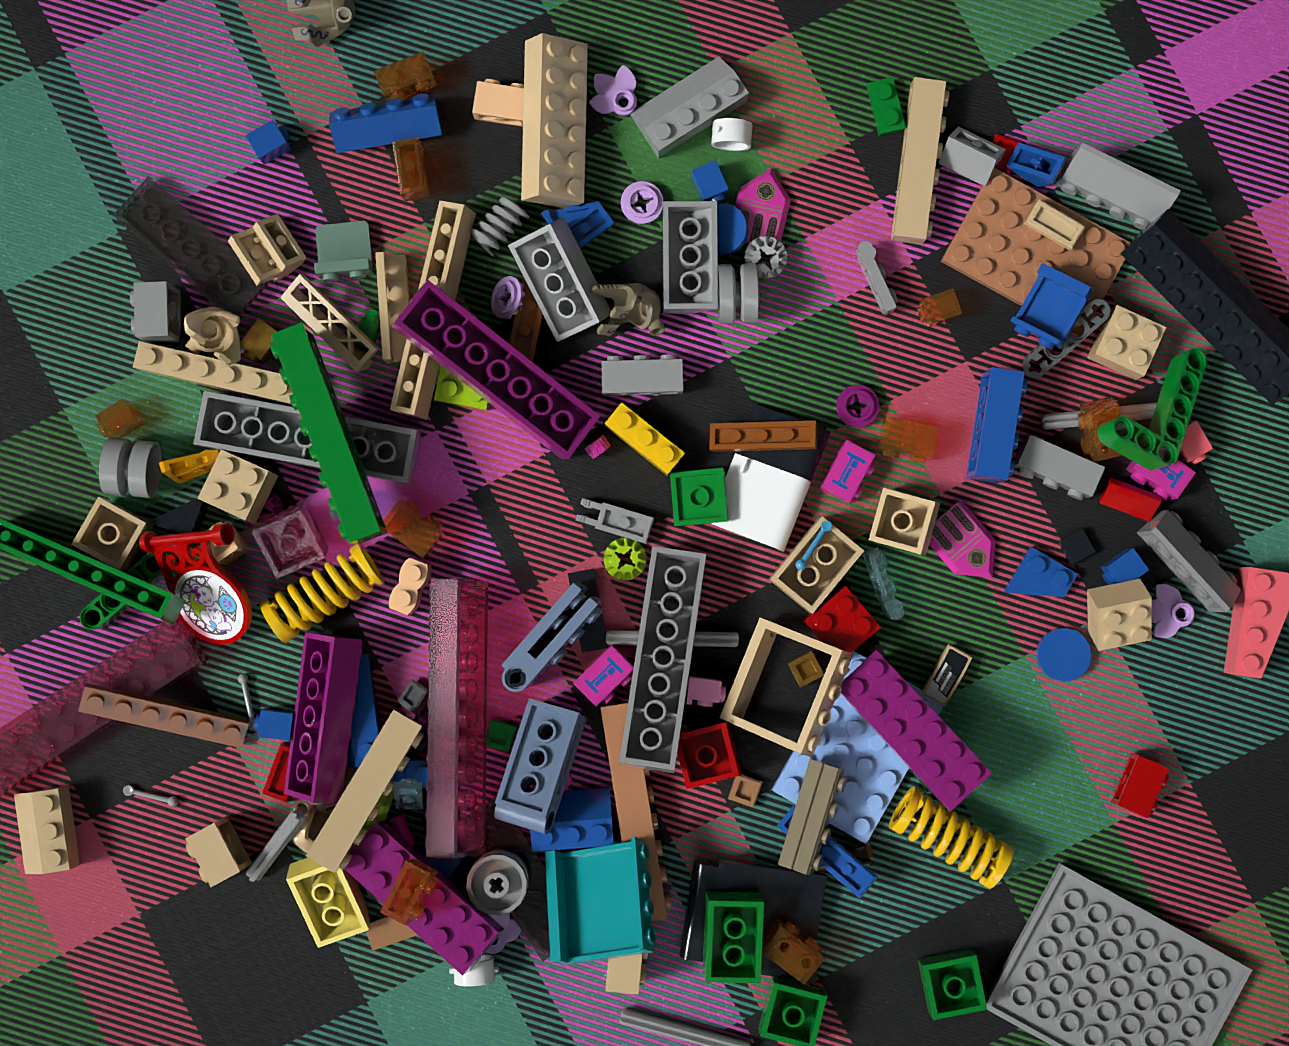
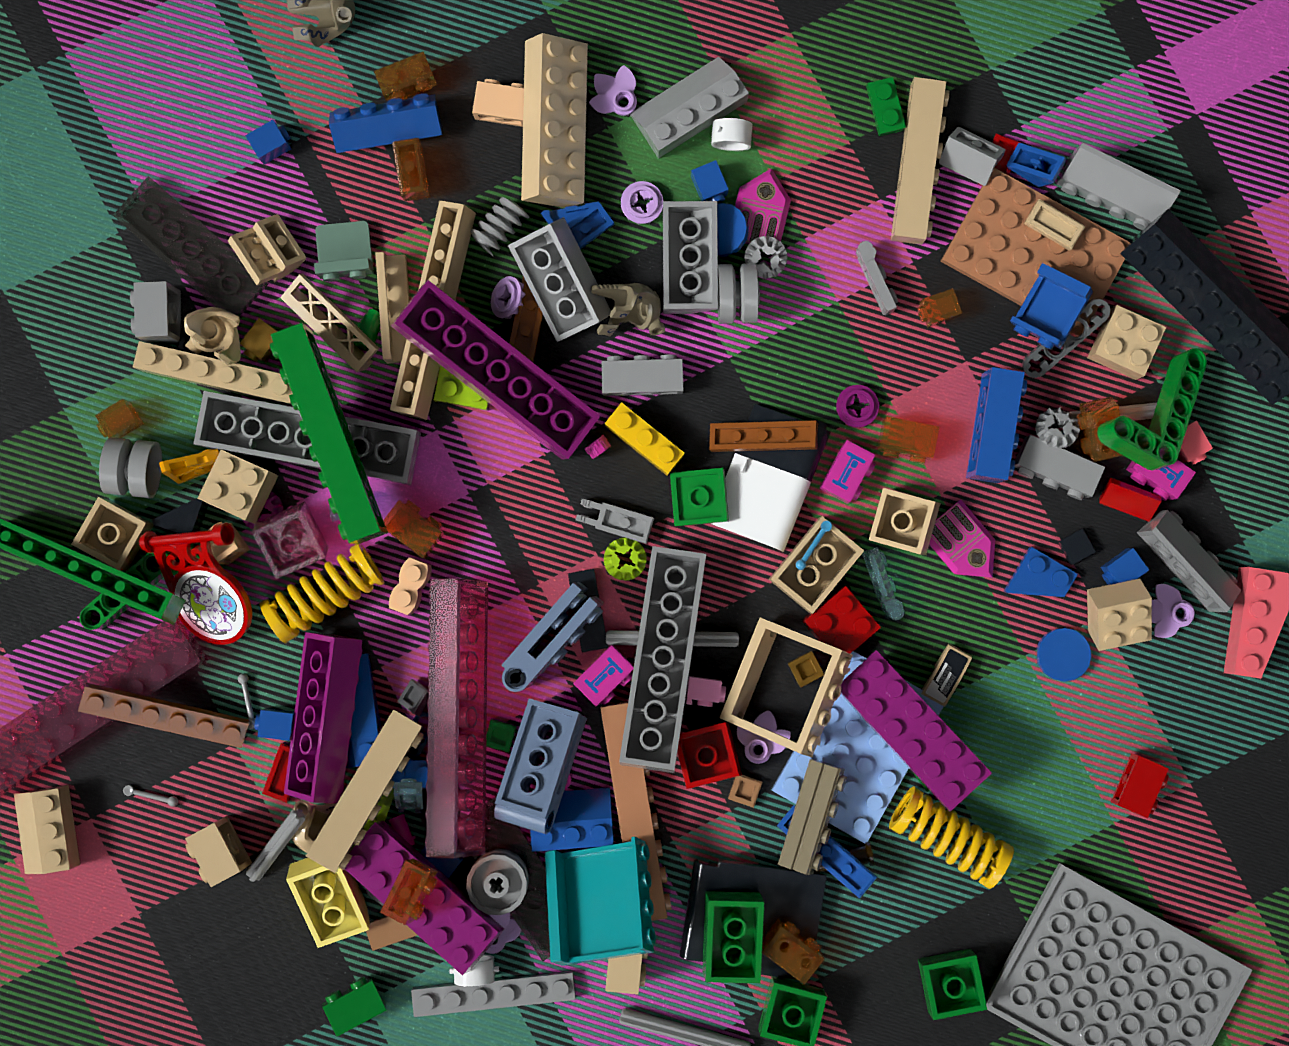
(353, 1006): none -> green brick
(499, 994): none -> light grey plate
(751, 740): none -> lavender plate
(1054, 437): none -> light grey gear

